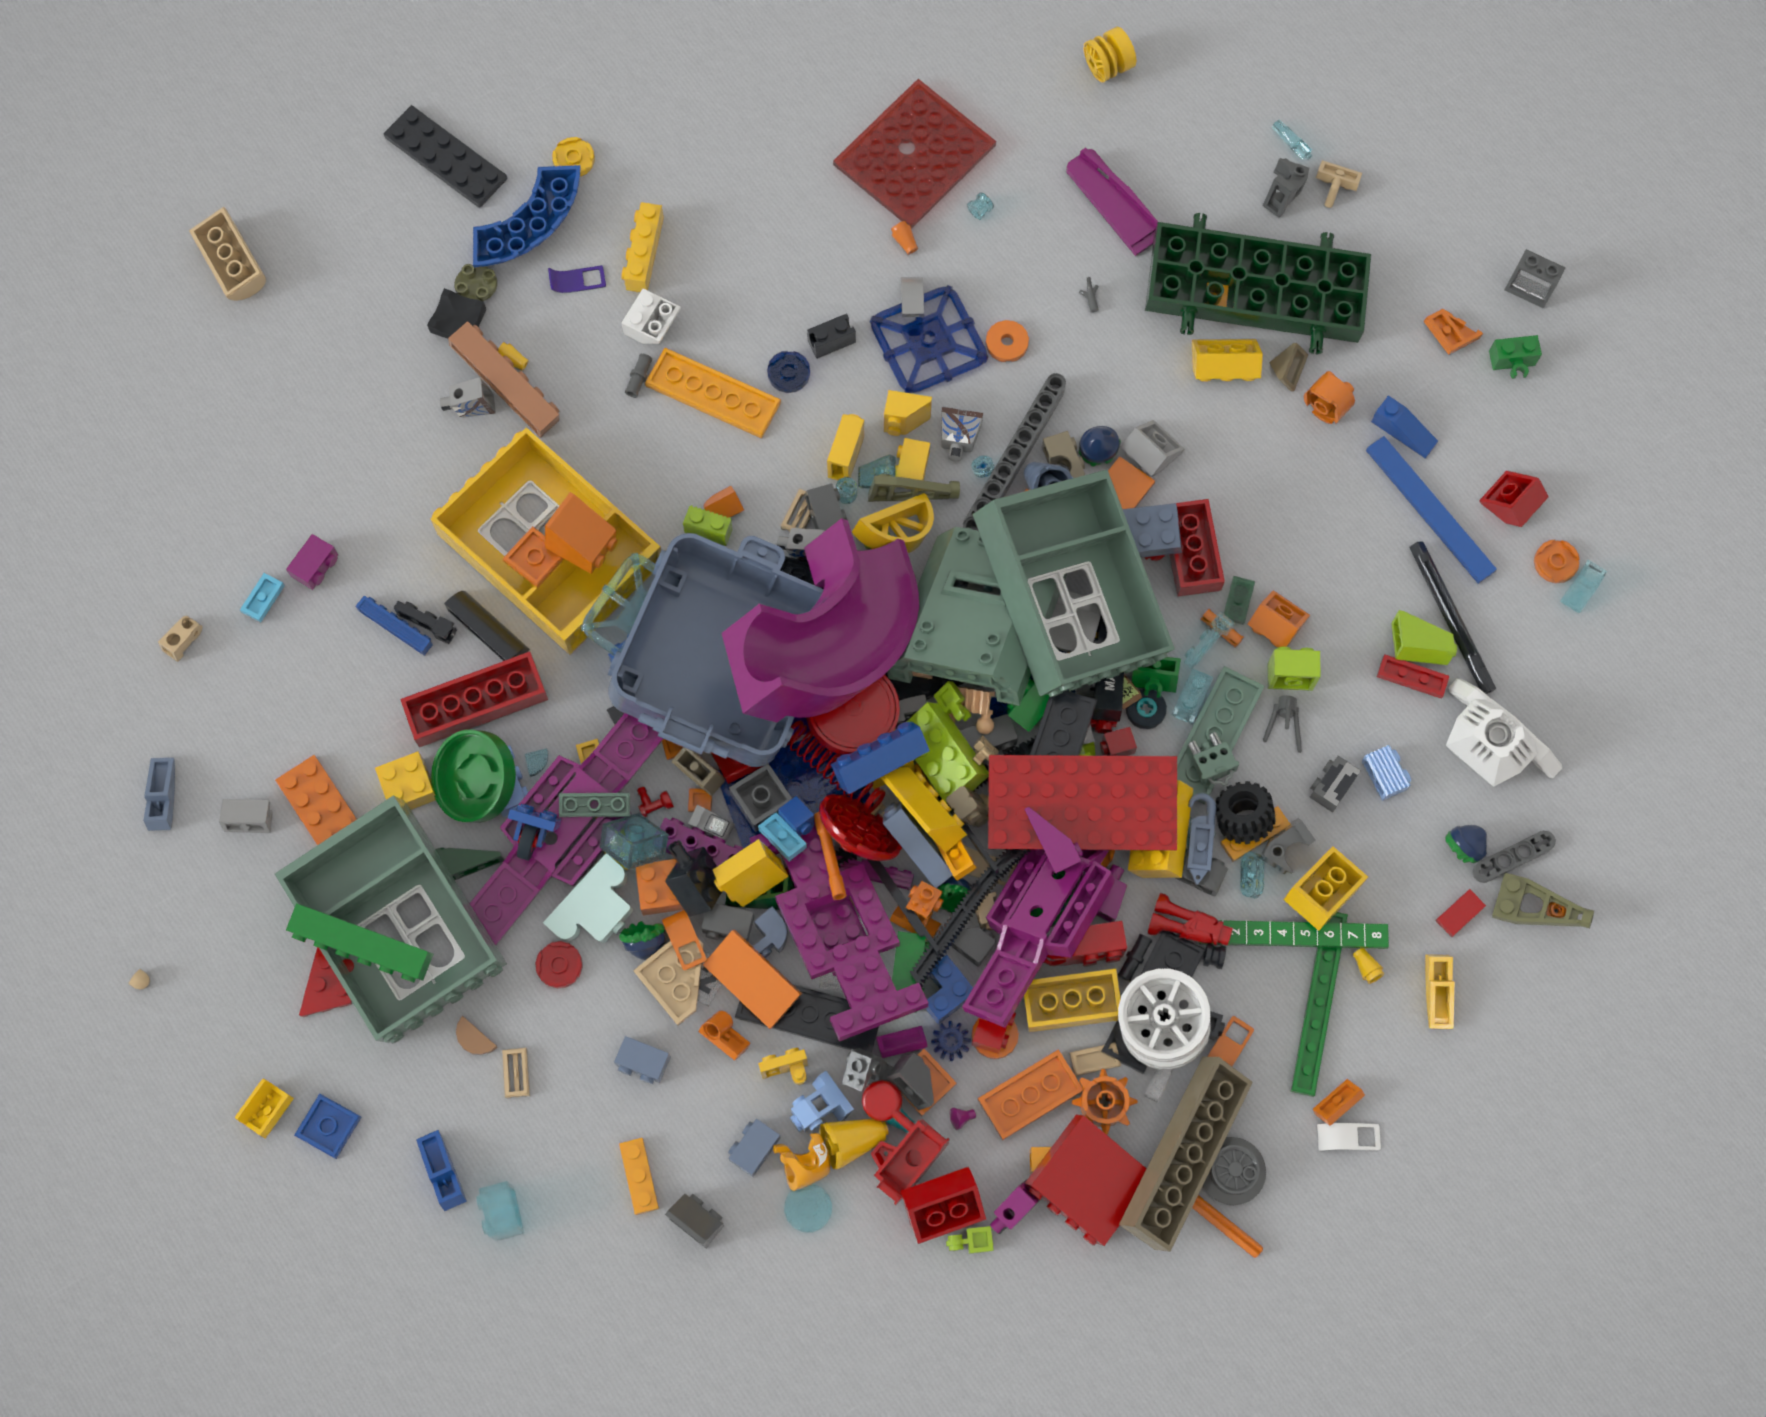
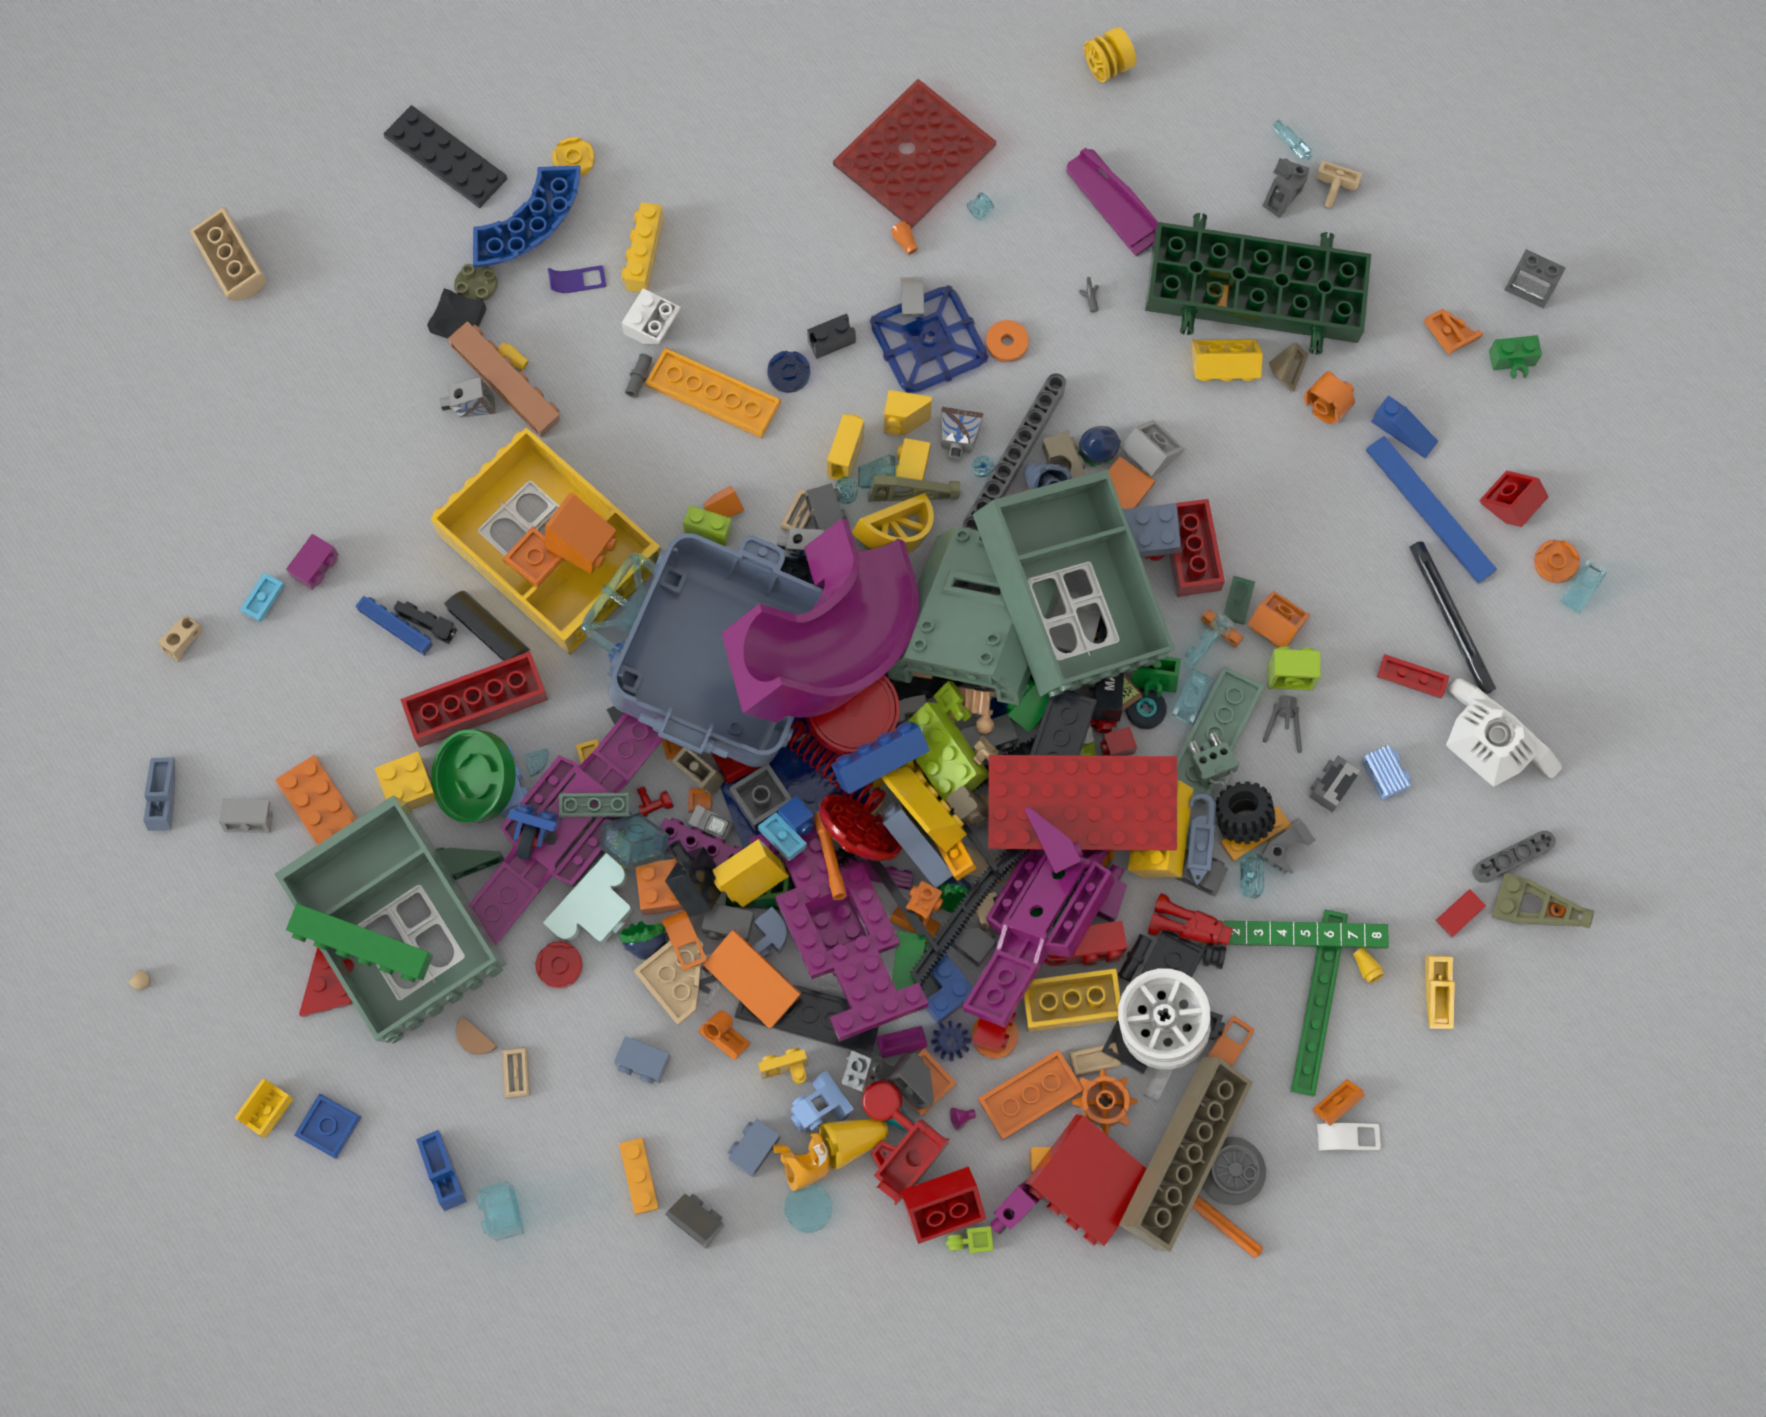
(1325, 888): yellow brick -> none
(1421, 640): lime slope -> none
(1468, 842): dark blue hair -> none

